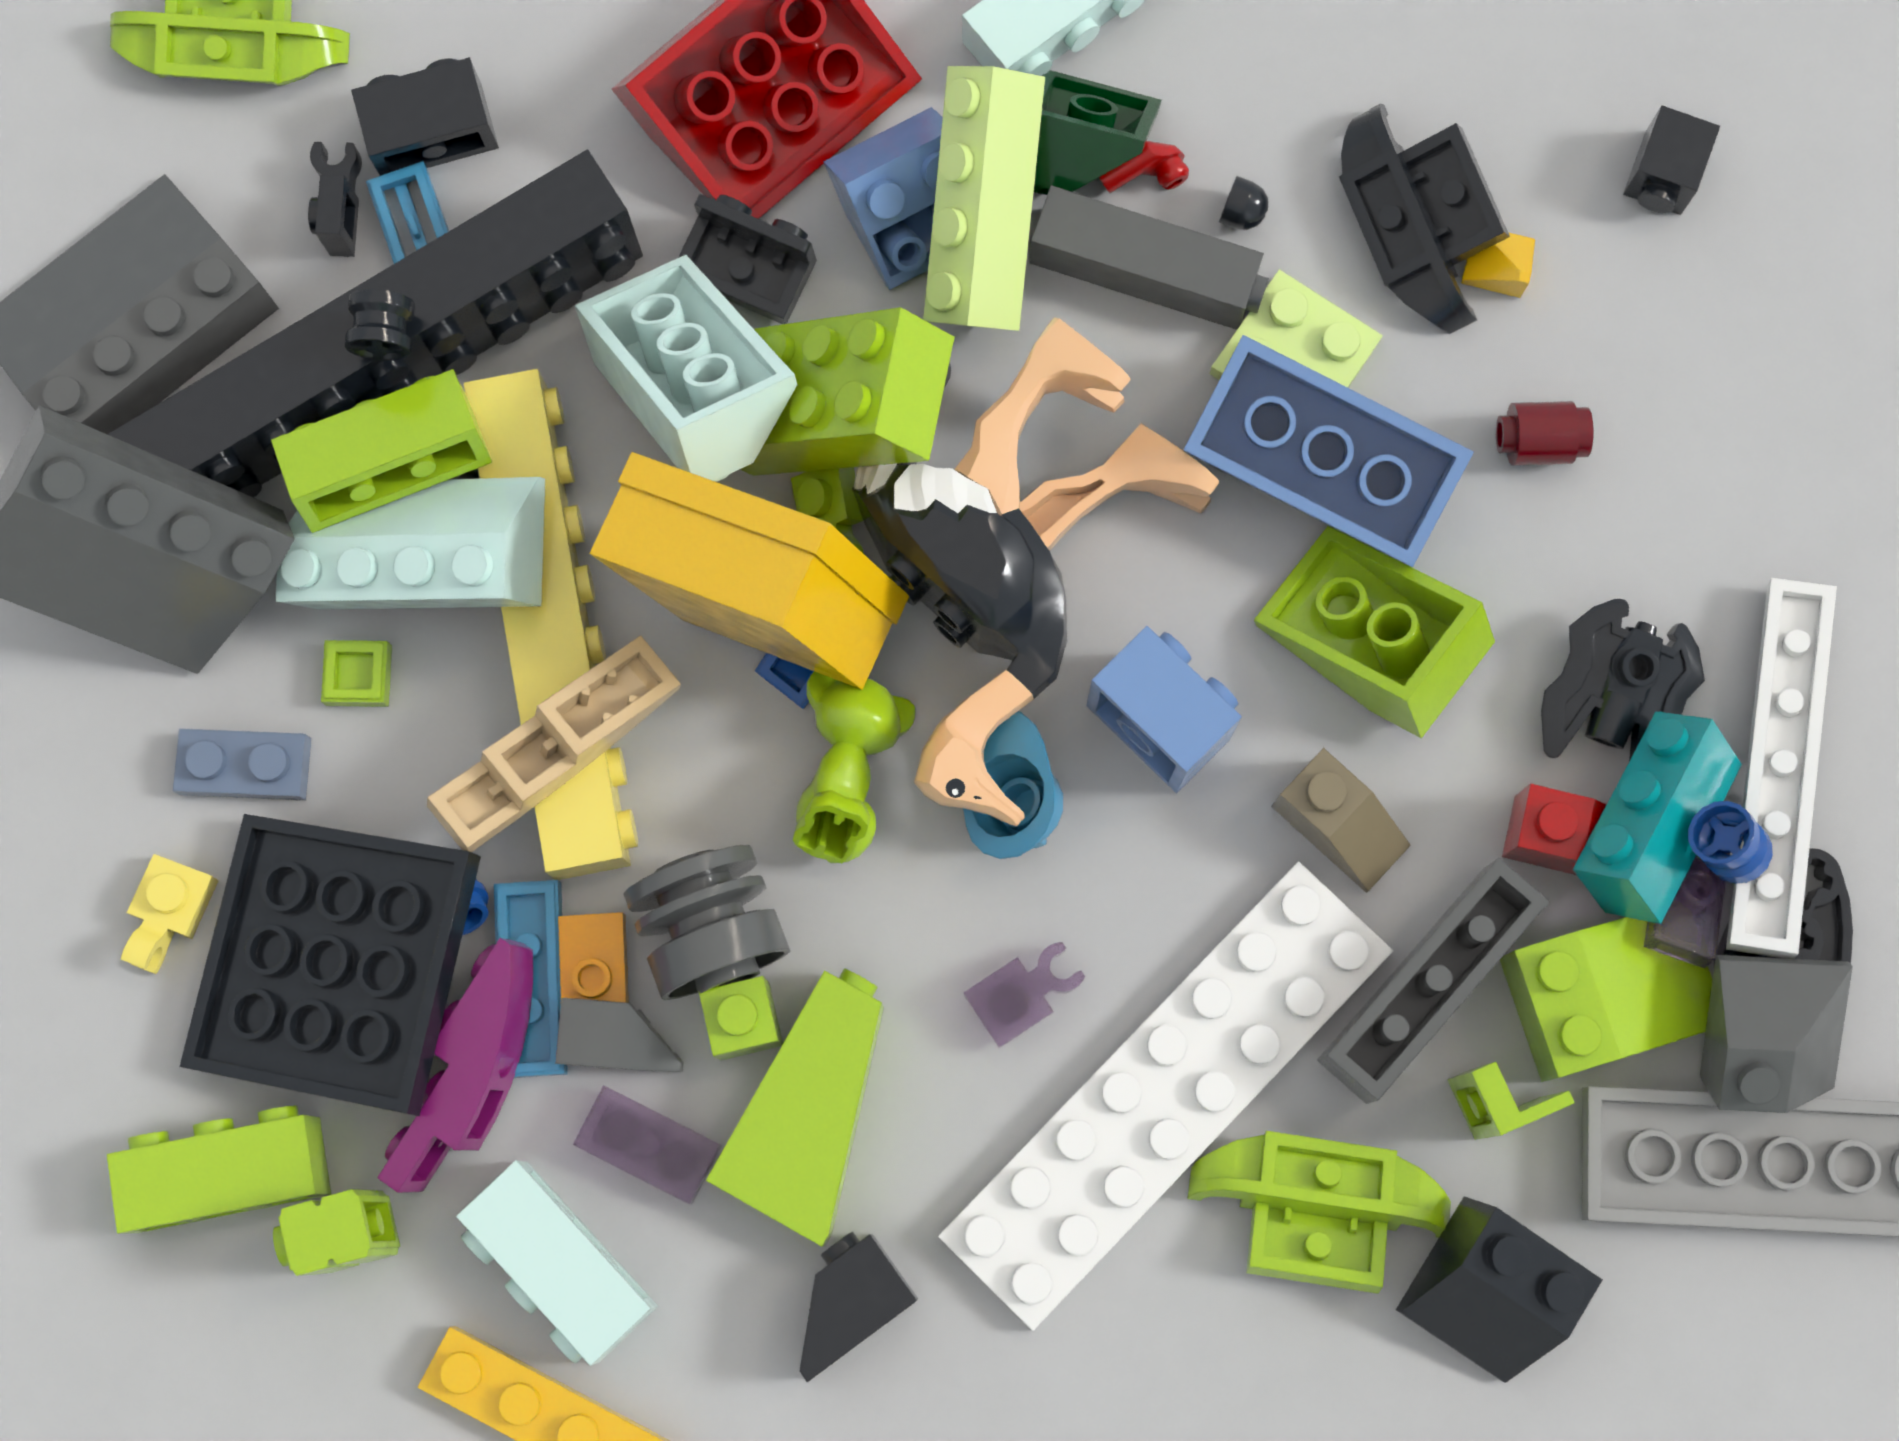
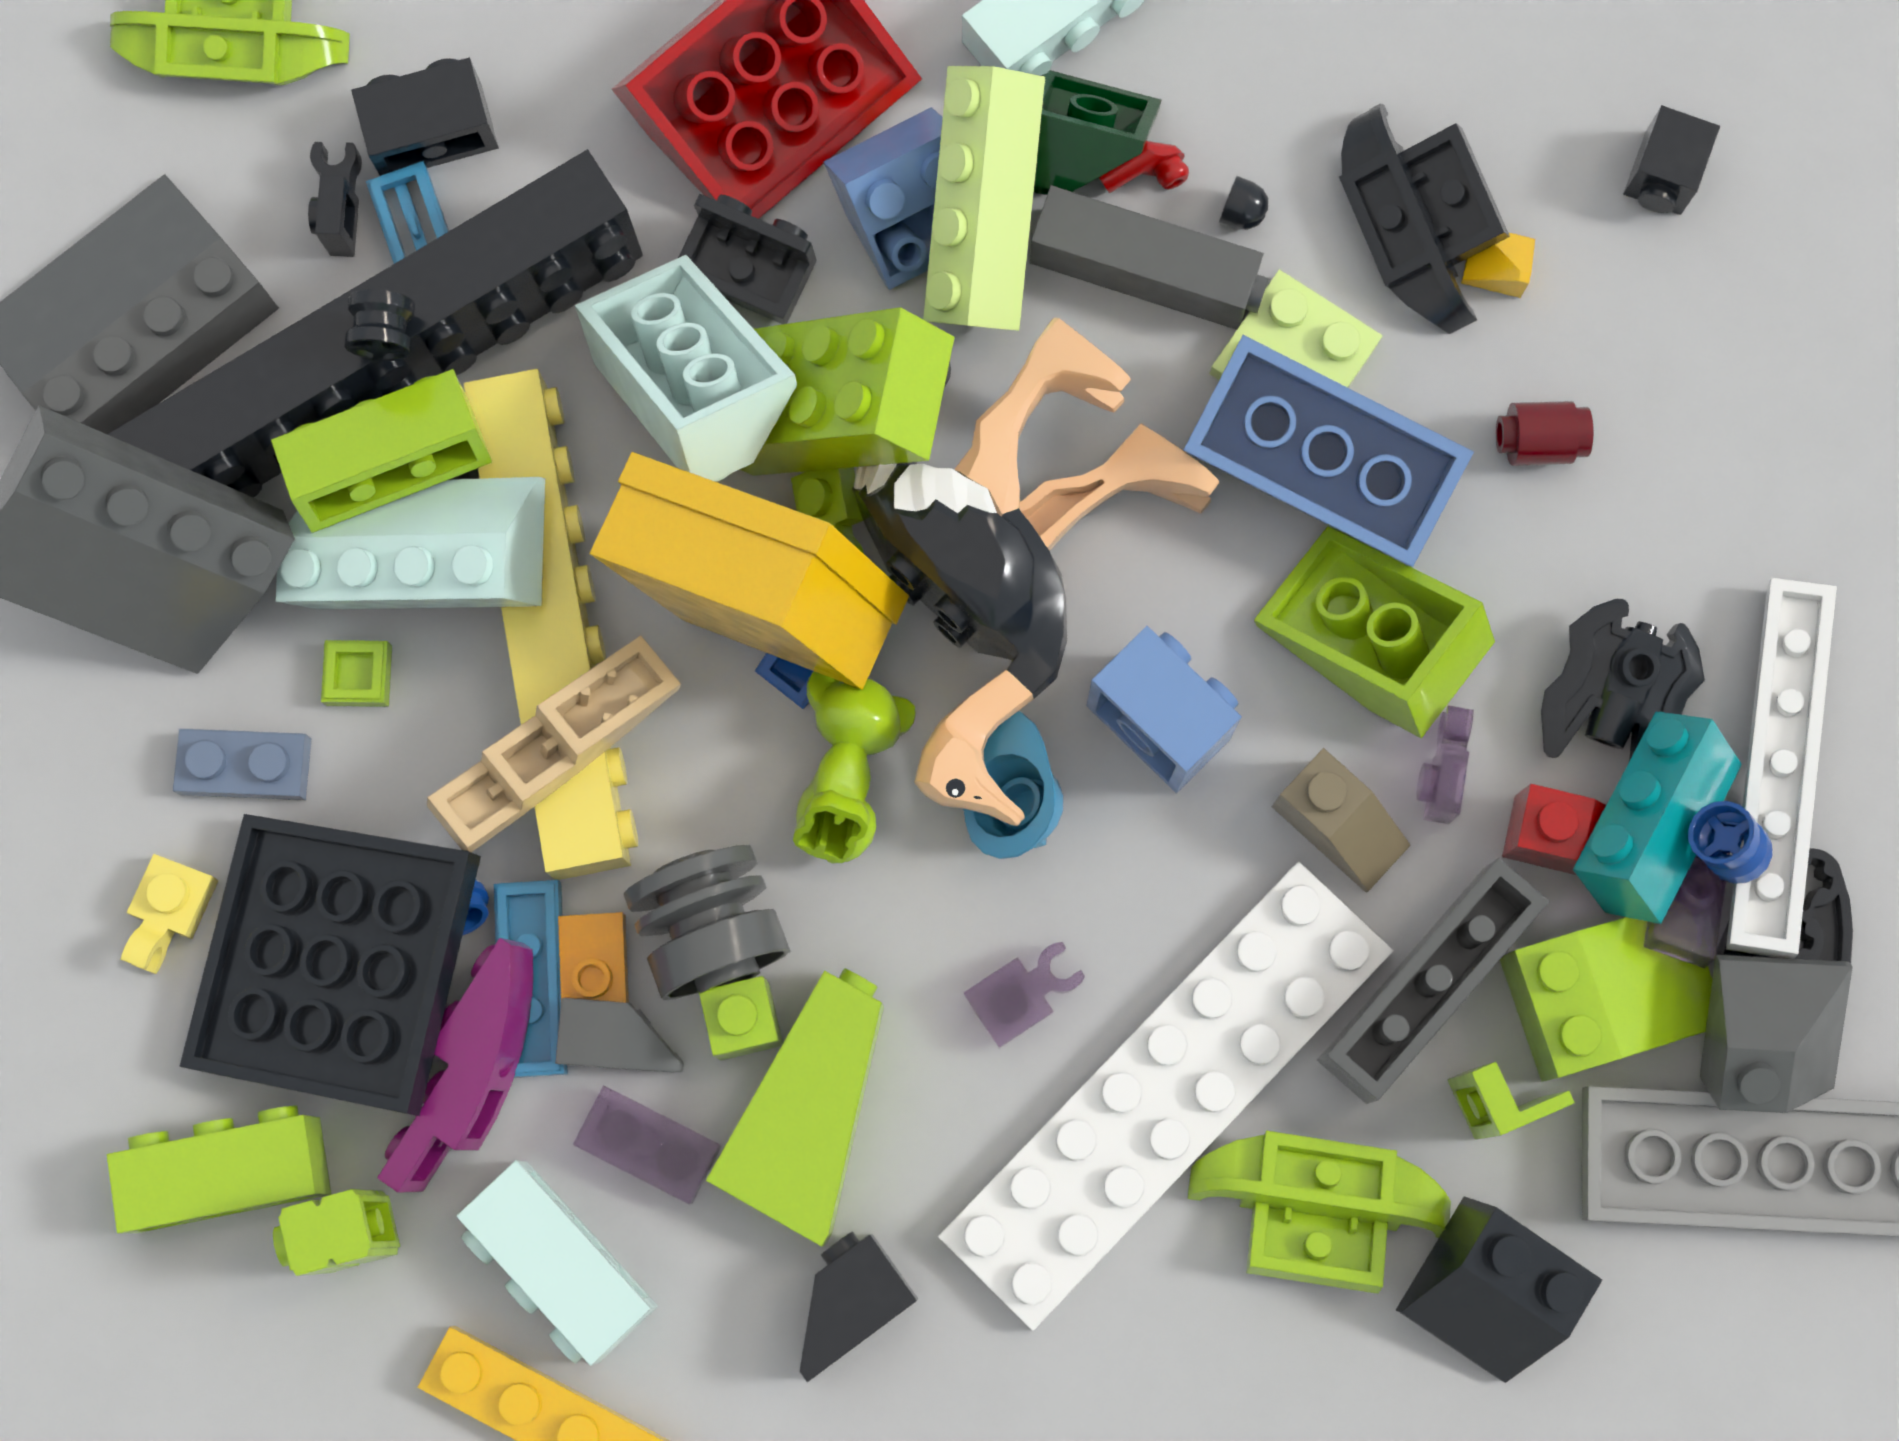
(1444, 780): none -> clear purple plate

